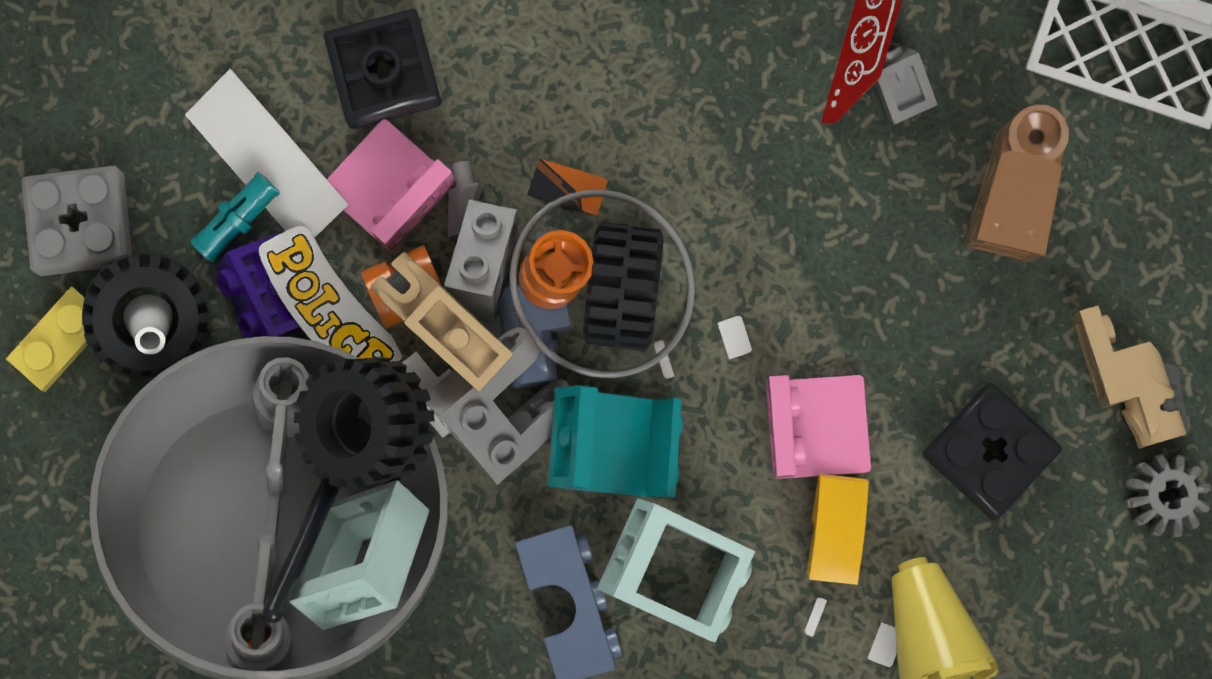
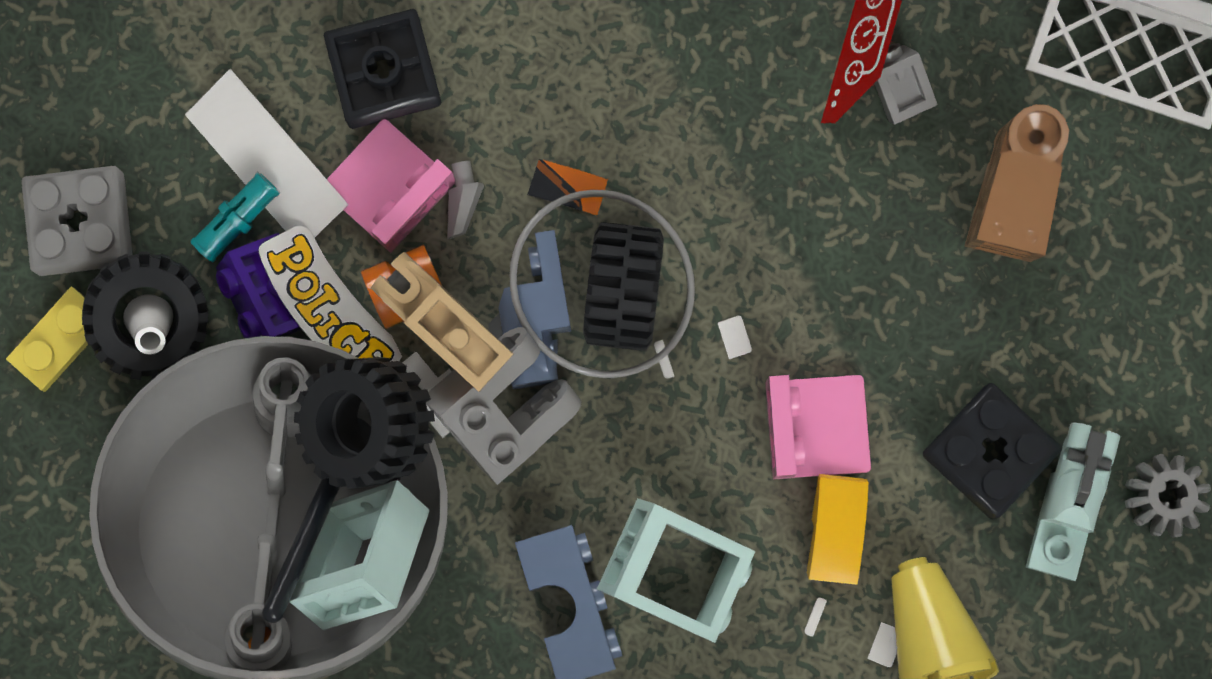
(483, 258): light grey brick -> none
(555, 269): orange wheel -> none
(614, 443): teal panel -> none
(1072, 501): none -> light aqua plate
(1134, 377): tan plate -> none

